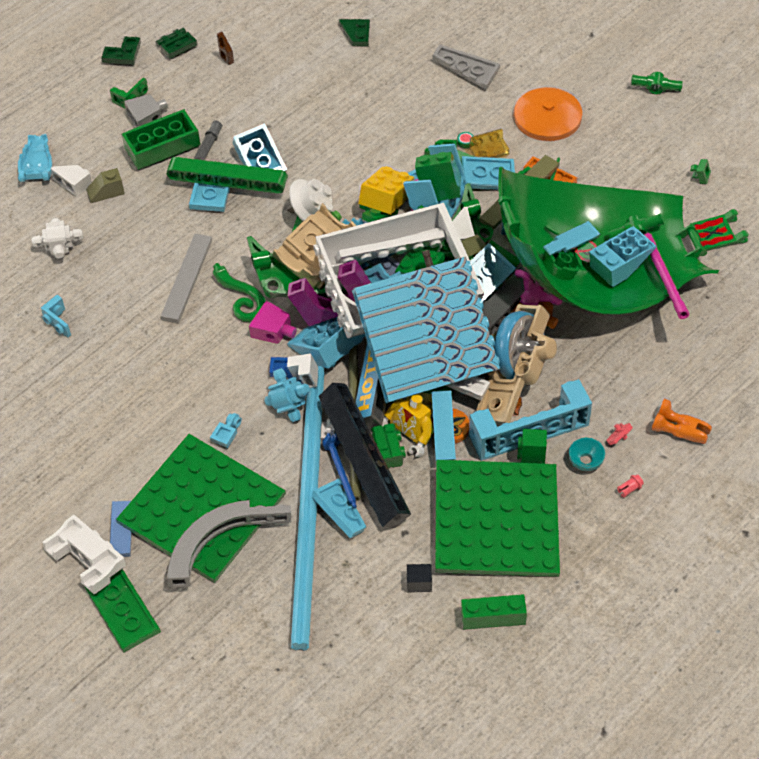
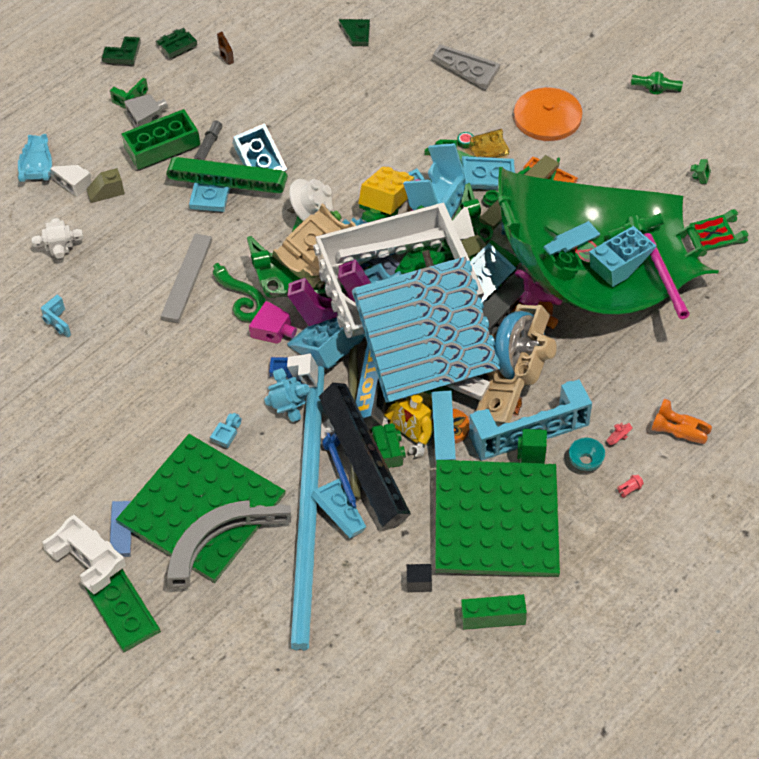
(442, 172): green slope -> none
(490, 197): none -> green plate

